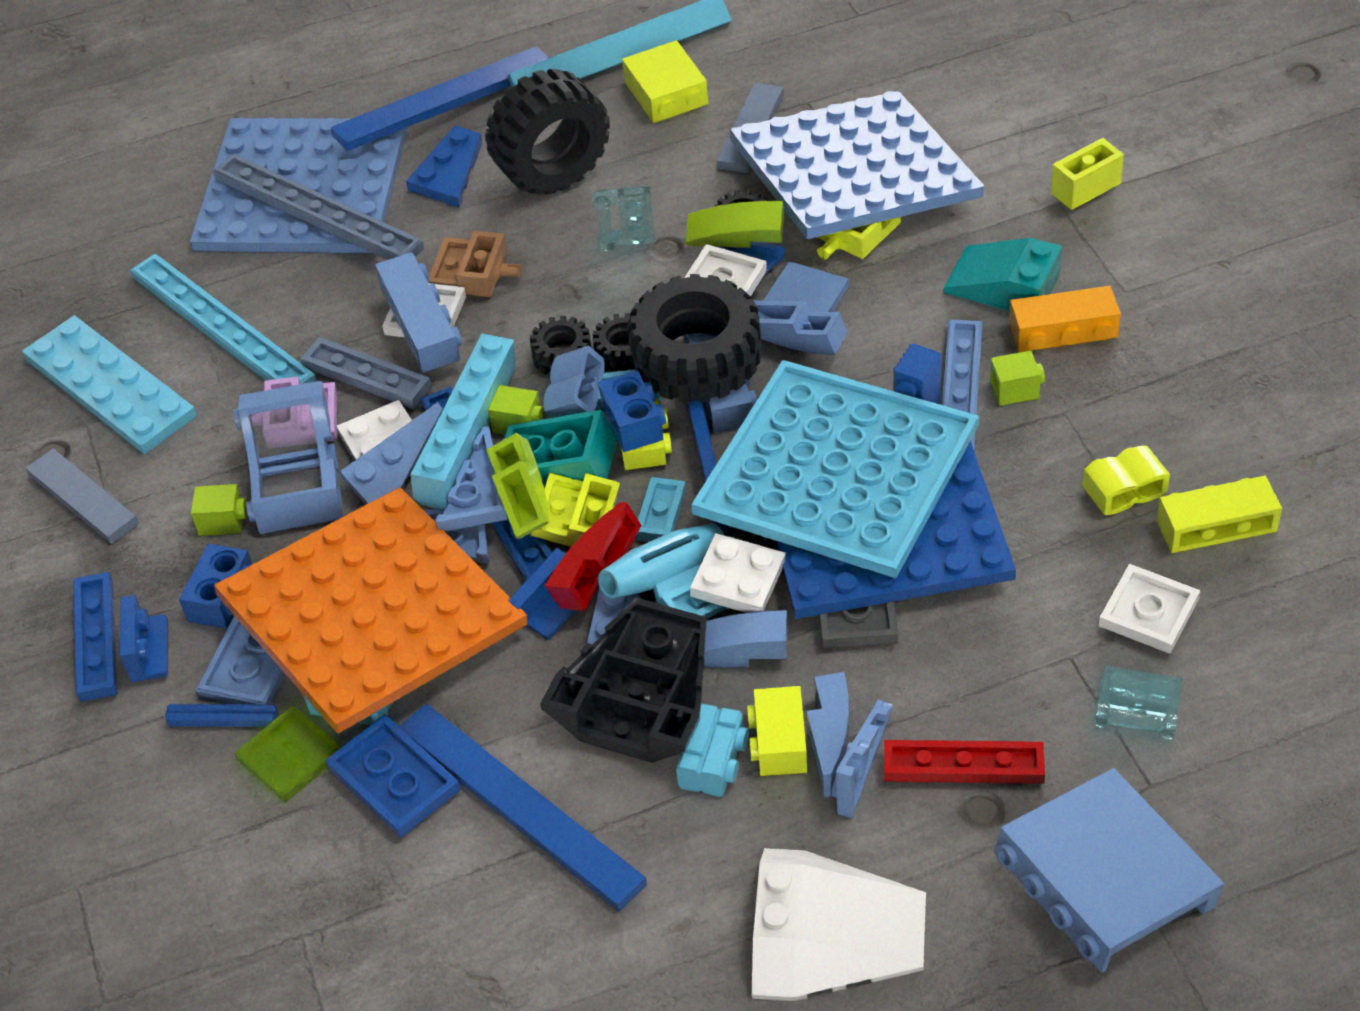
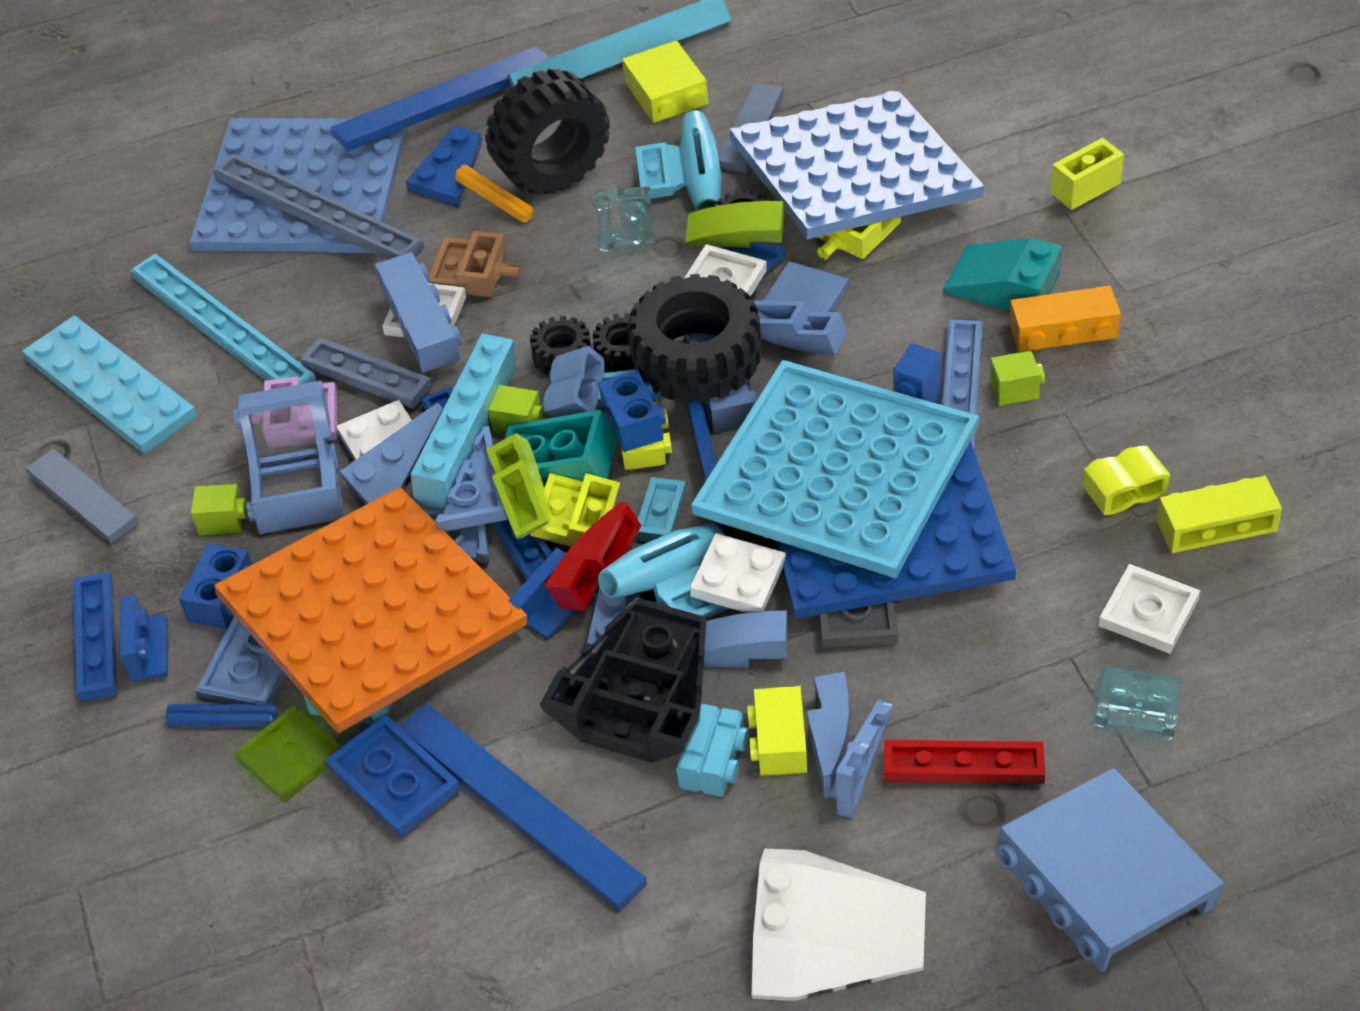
(494, 193): none -> light orange axle
(689, 165): none -> medium azure plate

